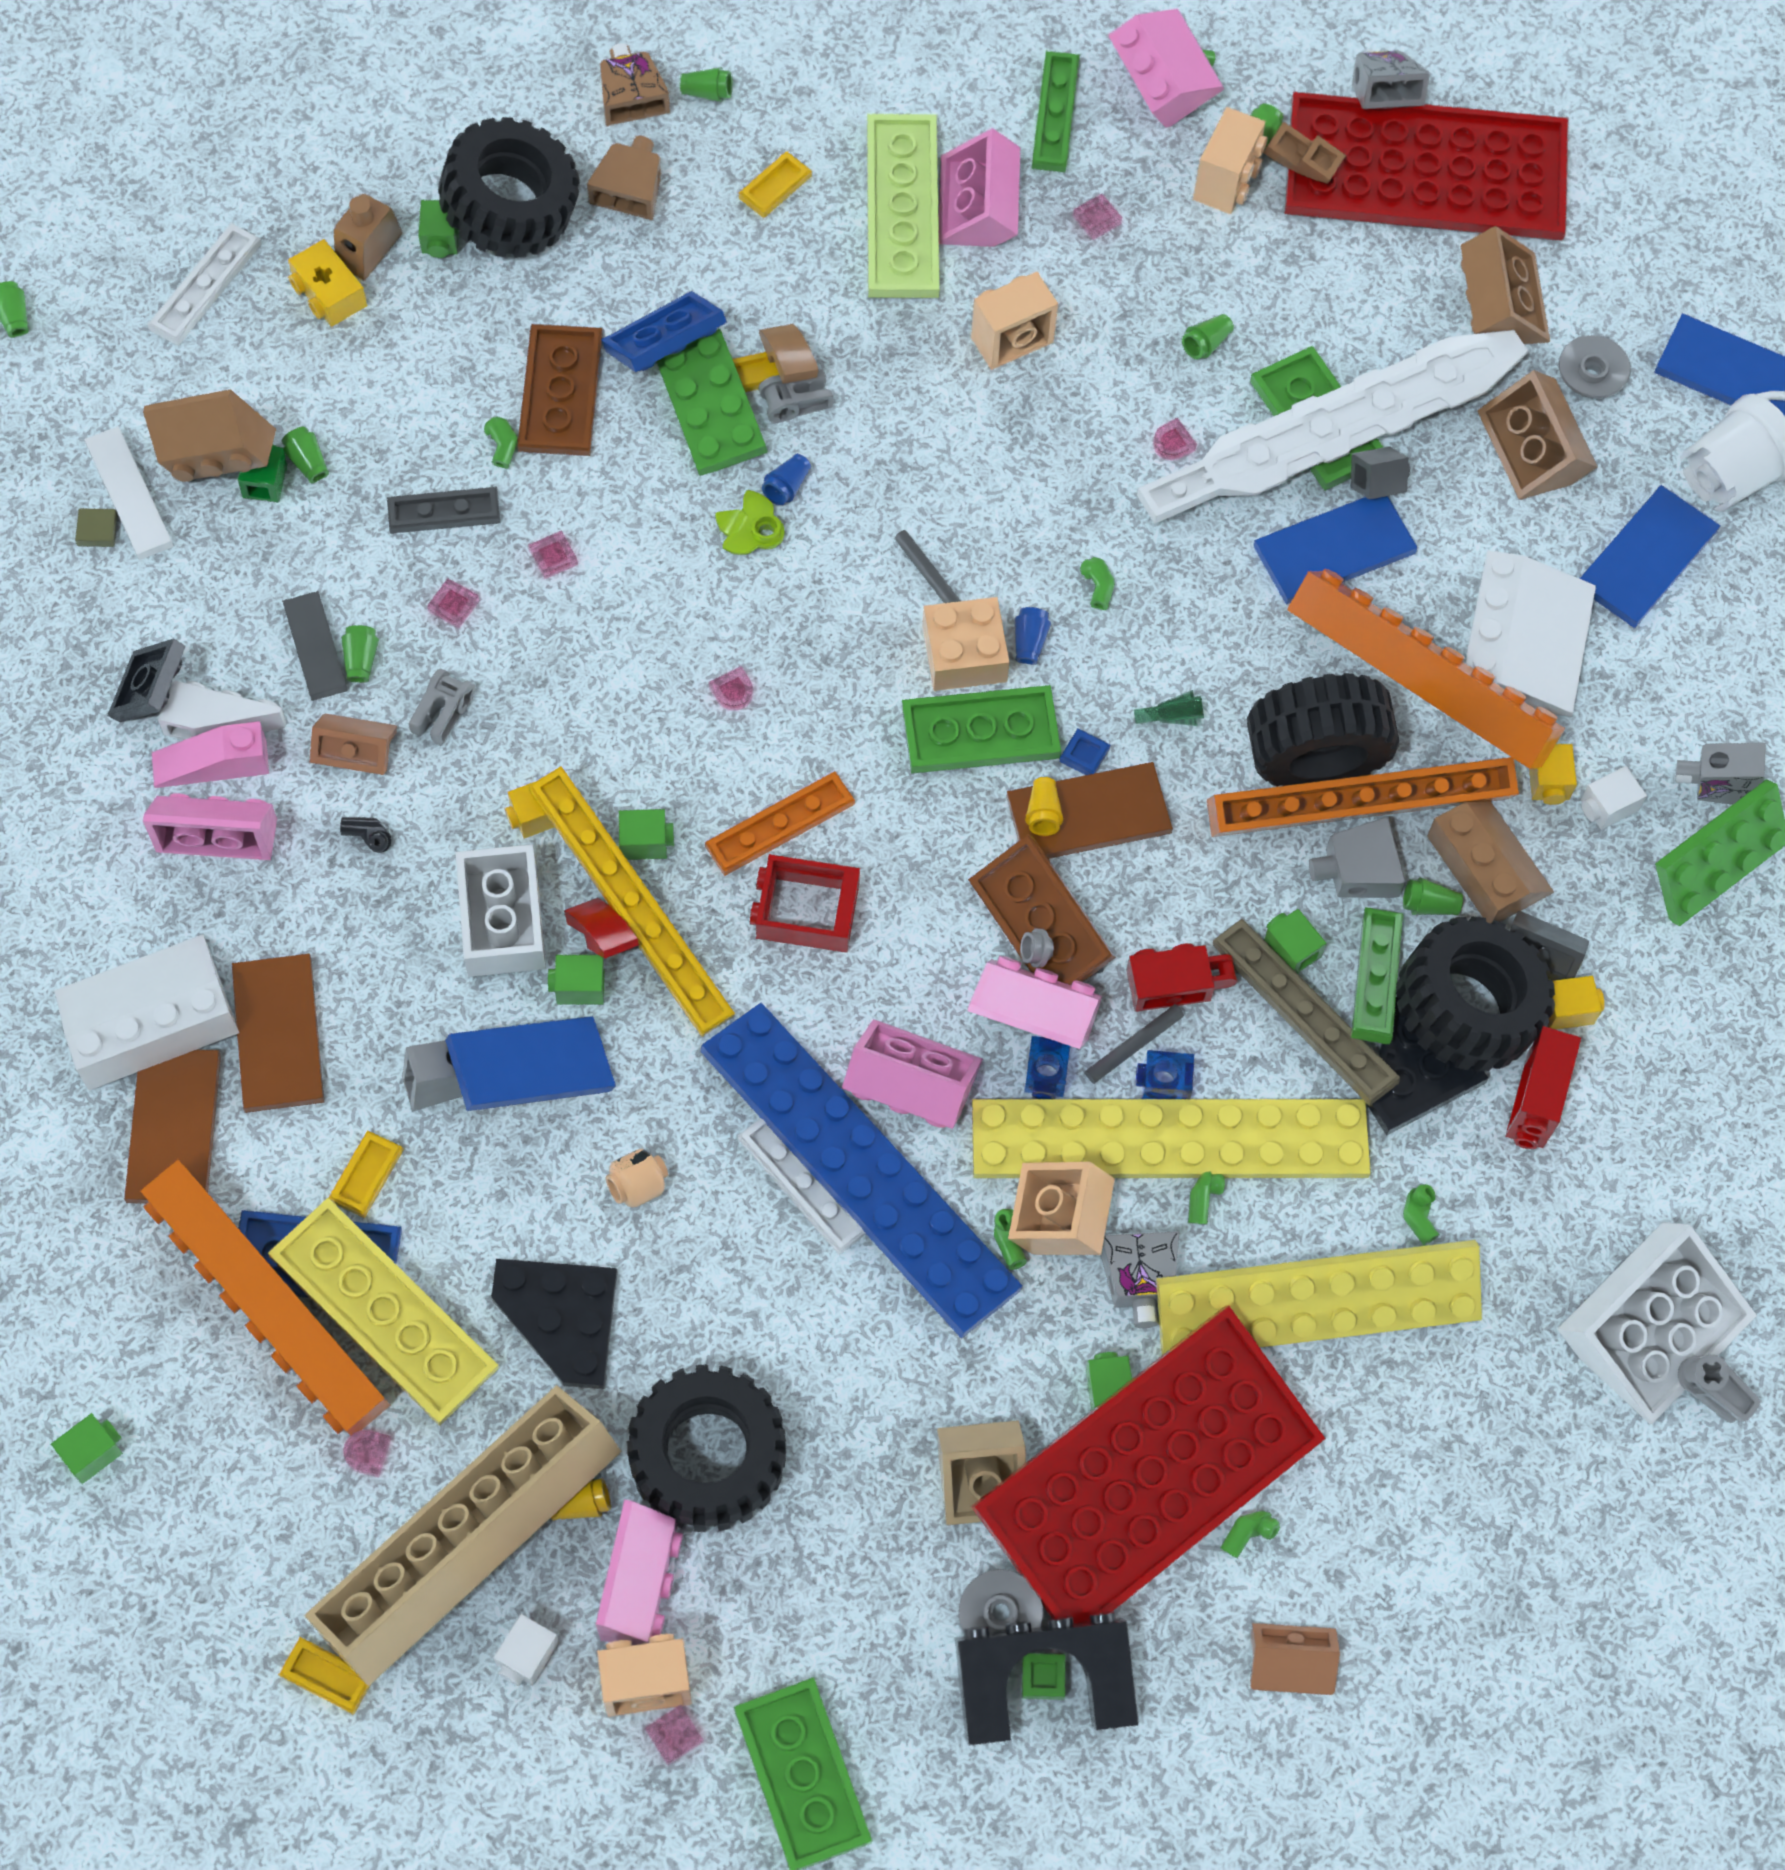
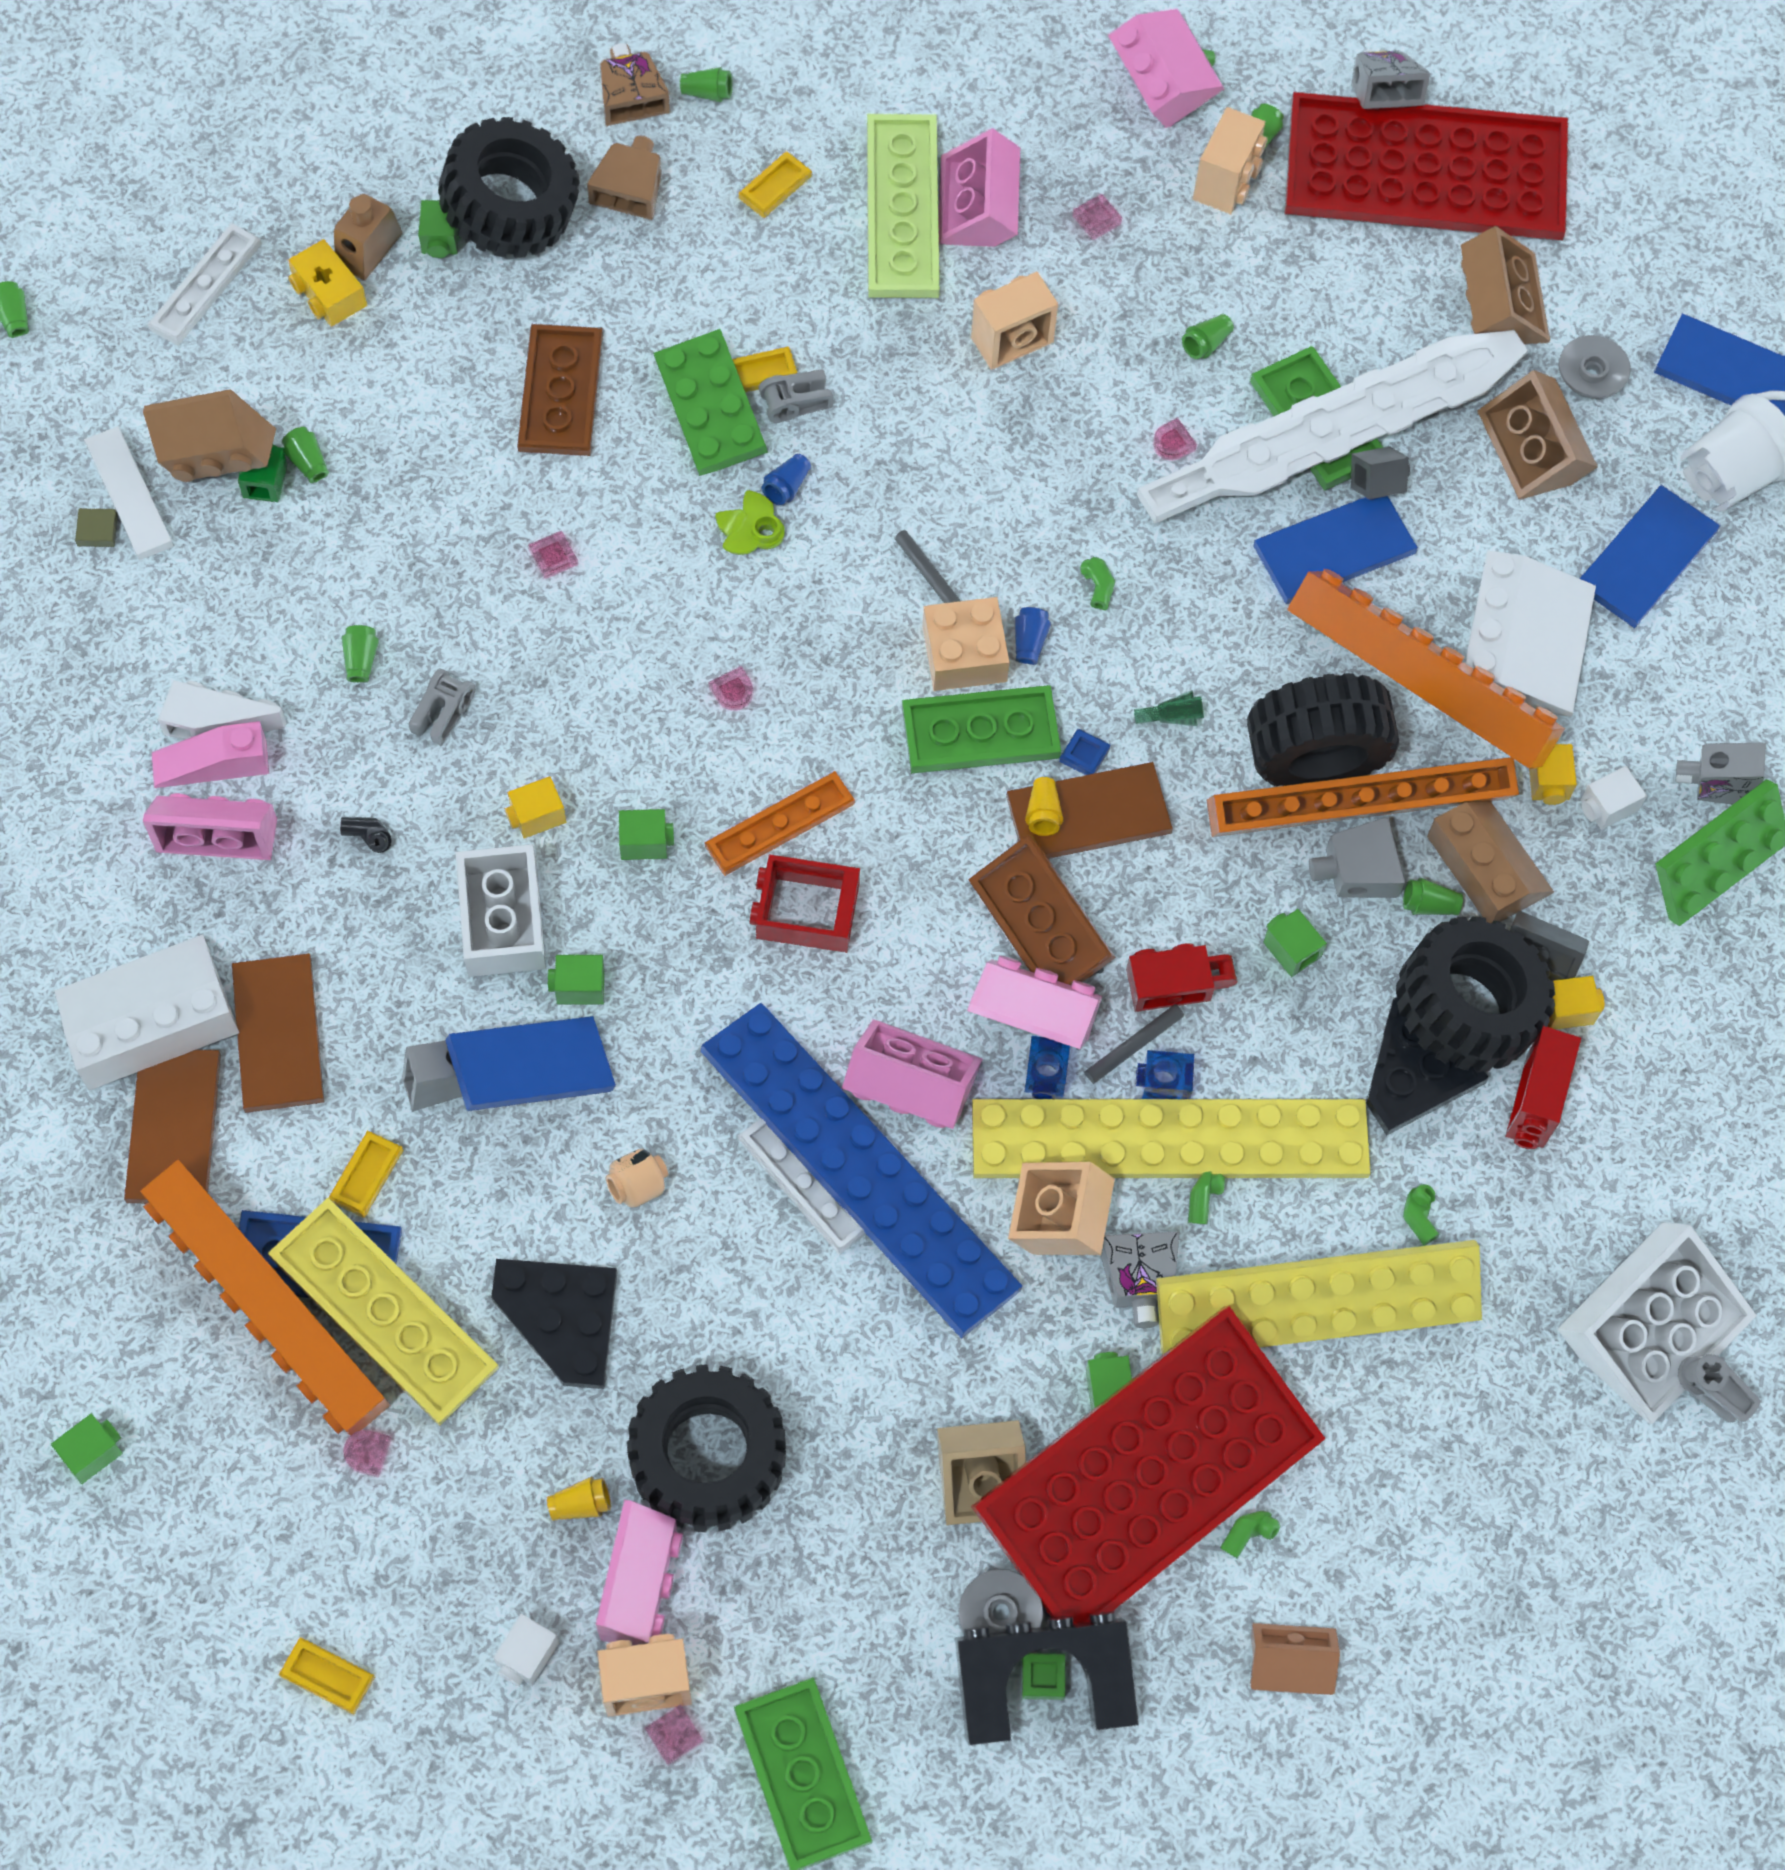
(147, 680): black plate -> none
(315, 646): dark grey tile -> none
(351, 743): nougat panel -> none
(443, 510): dark grey tile -> none
(453, 603): clear pink tile -> none
(463, 1534): tan brick -> none
(505, 439): bright green arm -> none
(602, 927): red slope -> none
(632, 901): yellow tile -> none
(664, 331): blue plate -> none
(789, 352): medium nougat slope -> none
(1011, 1252): bright green arm -> none
(1036, 947): light grey plate -> none
(1055, 111): bright green tile -> none
(1306, 1012): dark tan tile -> none
(1309, 158): medium nougat slope -> none
(1377, 976): bright green tile -> none

